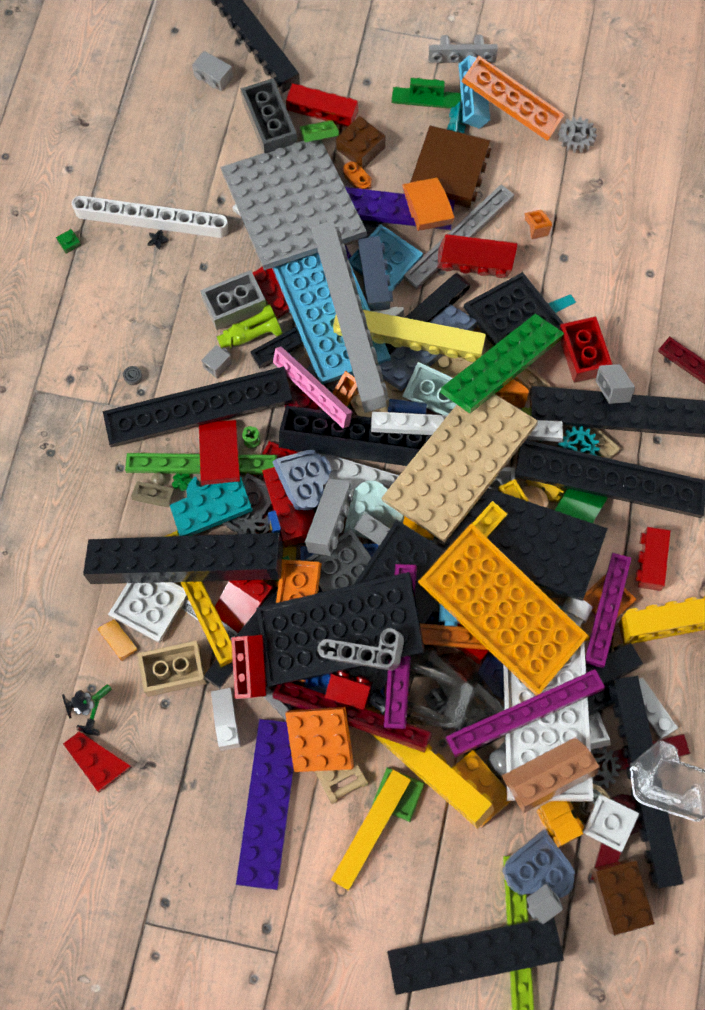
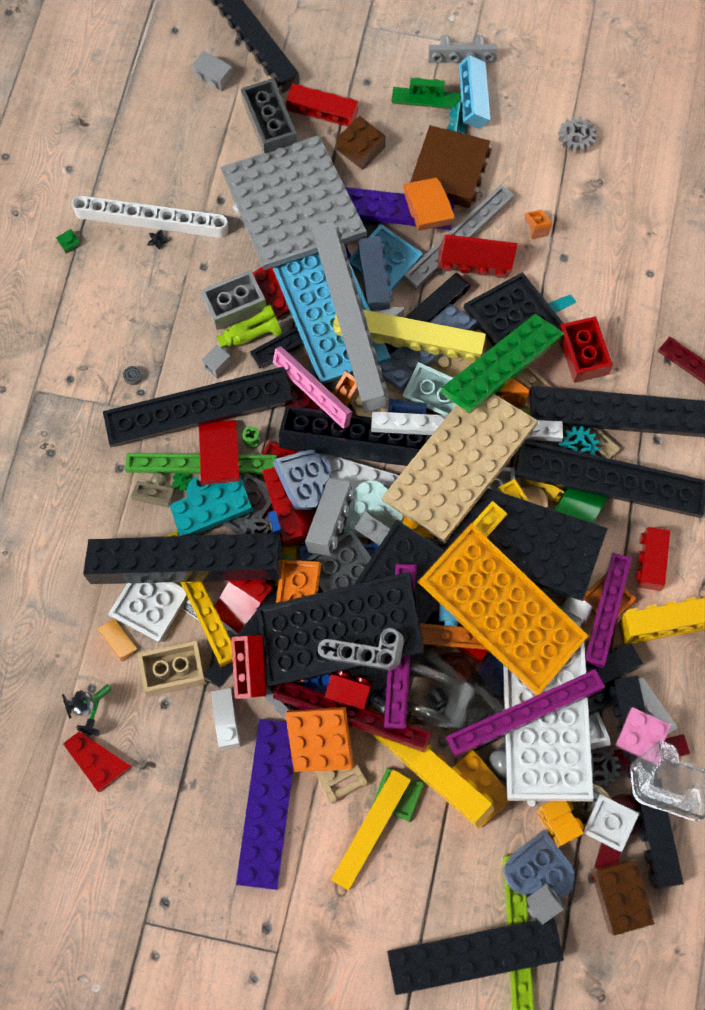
(319, 131): bright green tile -> none
(354, 176): orange plate -> none
(512, 98): orange plate -> none
(551, 774): nougat slope -> none
(615, 384): light grey brick -> none
(641, 732): none -> bright pink plate

